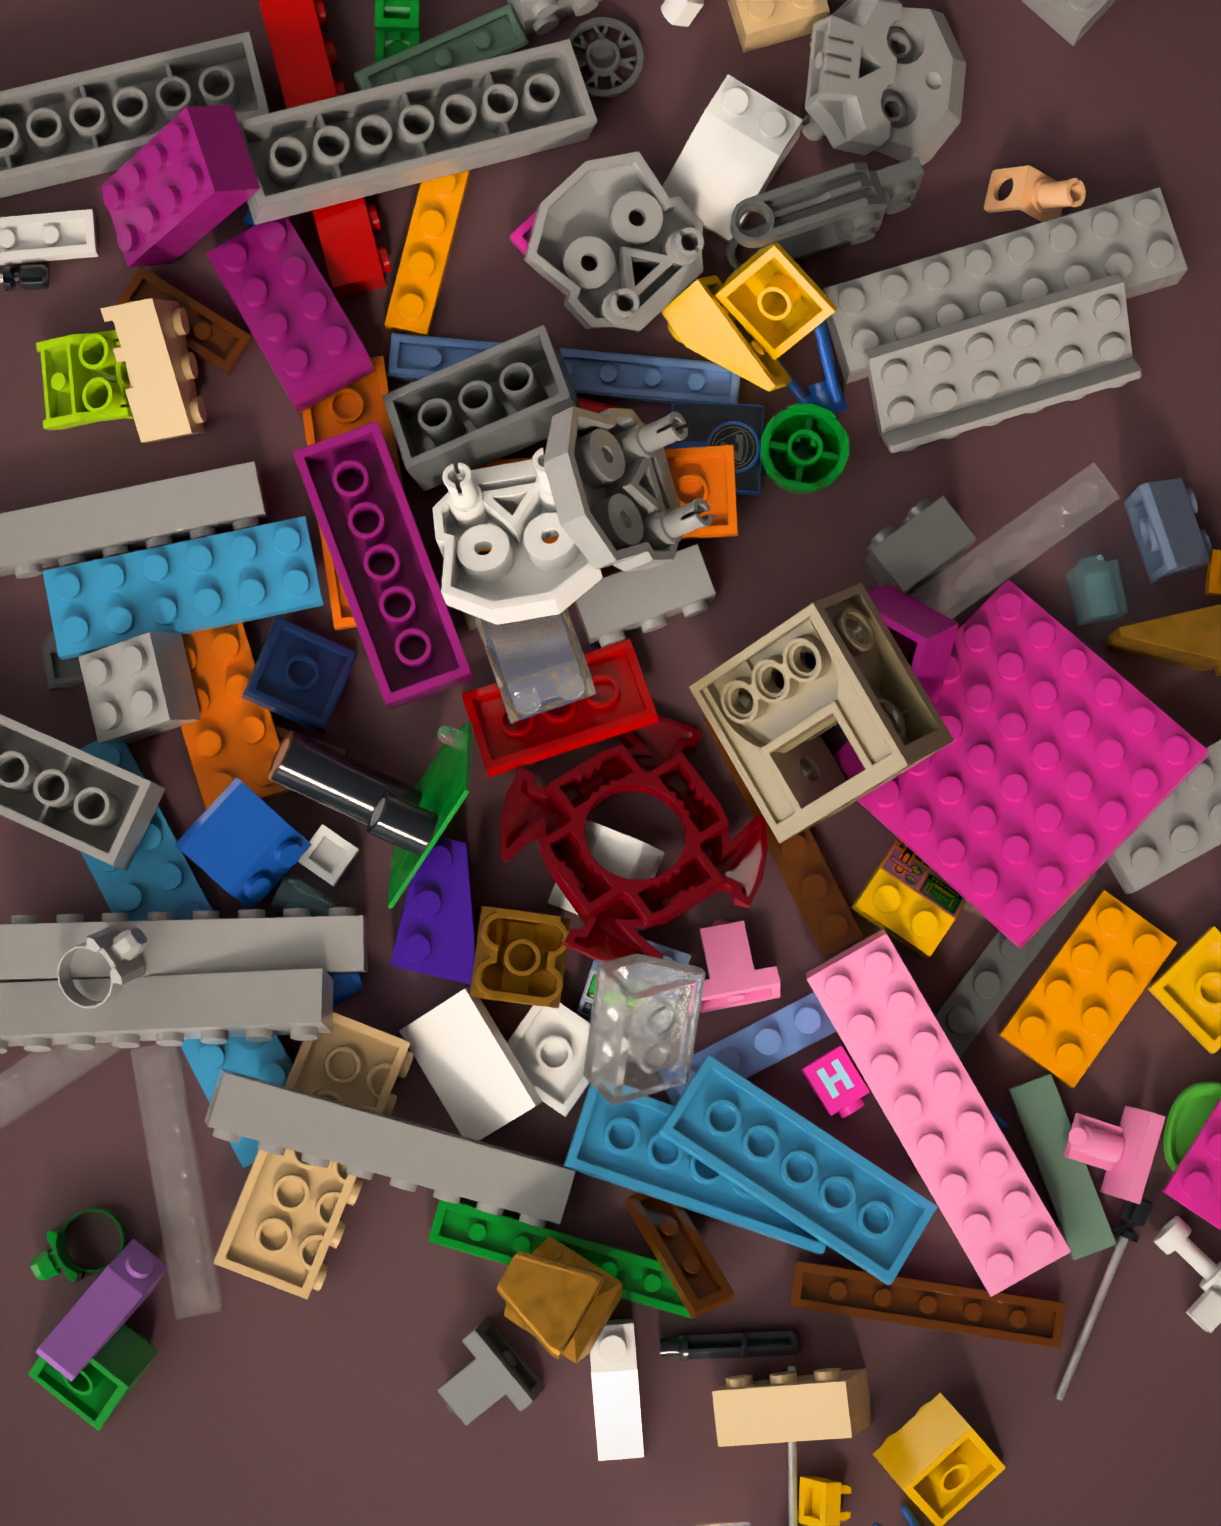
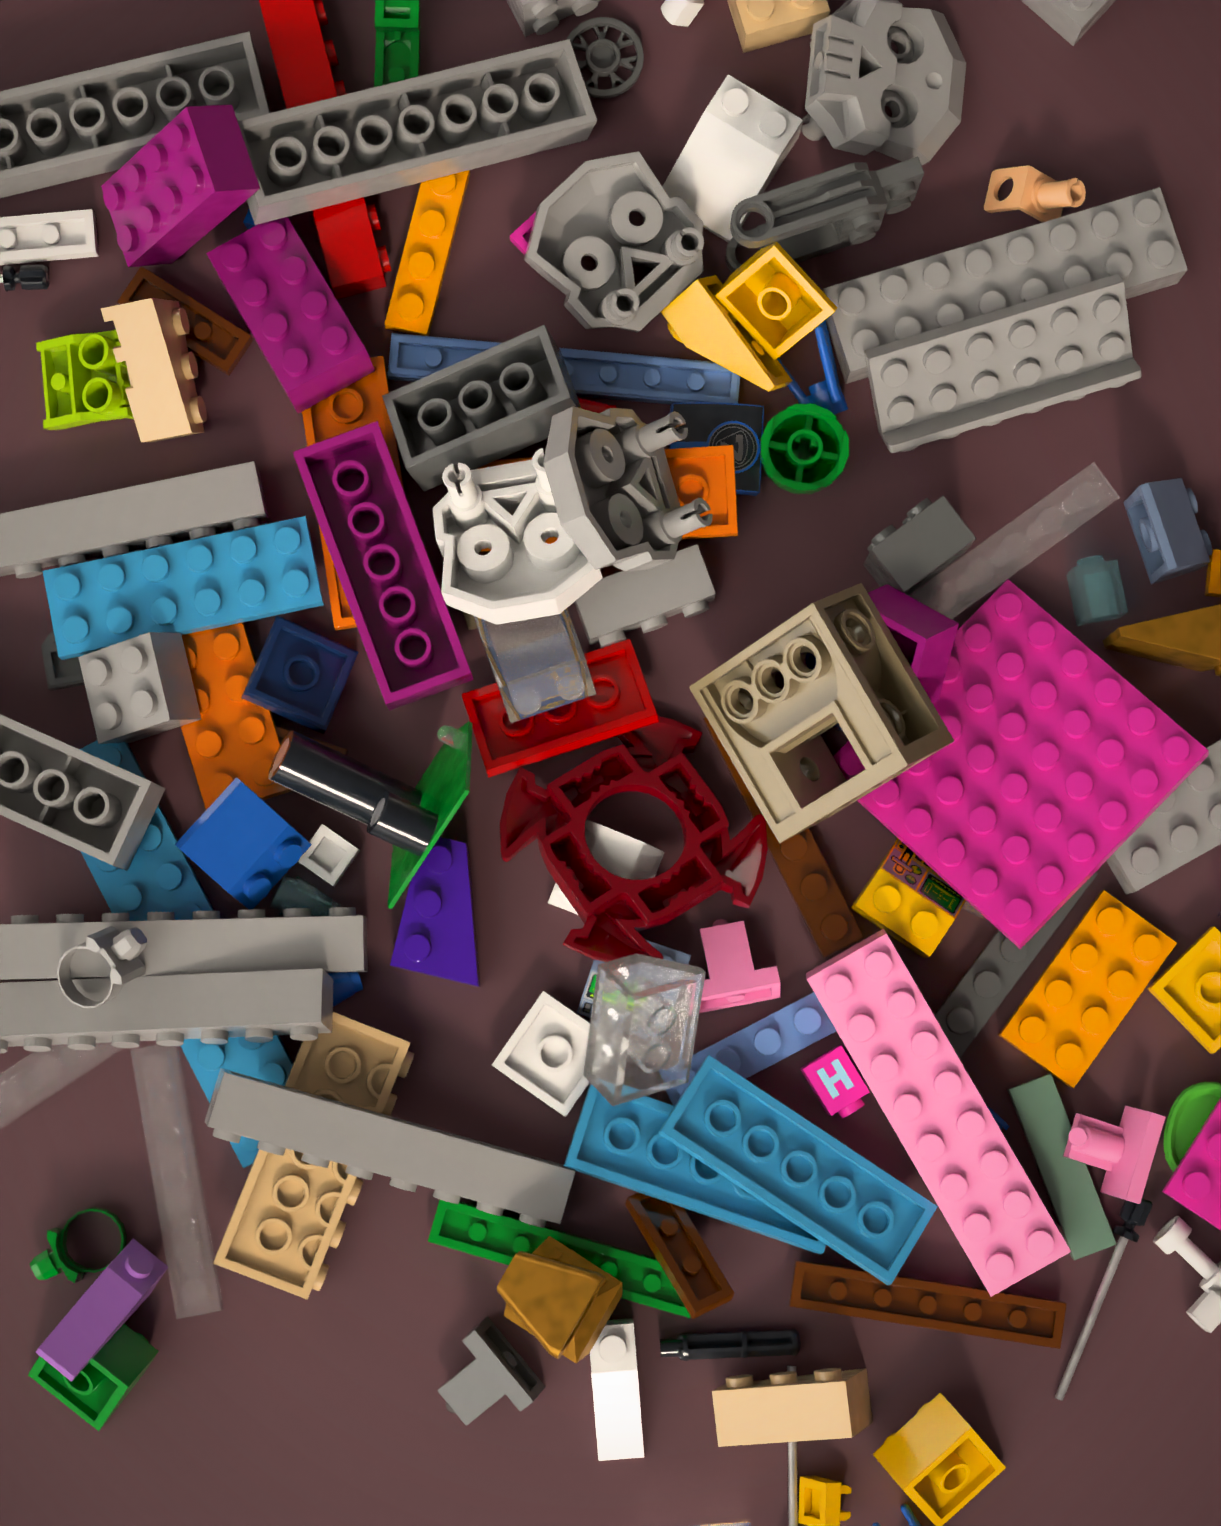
(470, 1066): white tile -> none
(475, 41): sand green tile -> none
(519, 956): pearl gold piece -> none

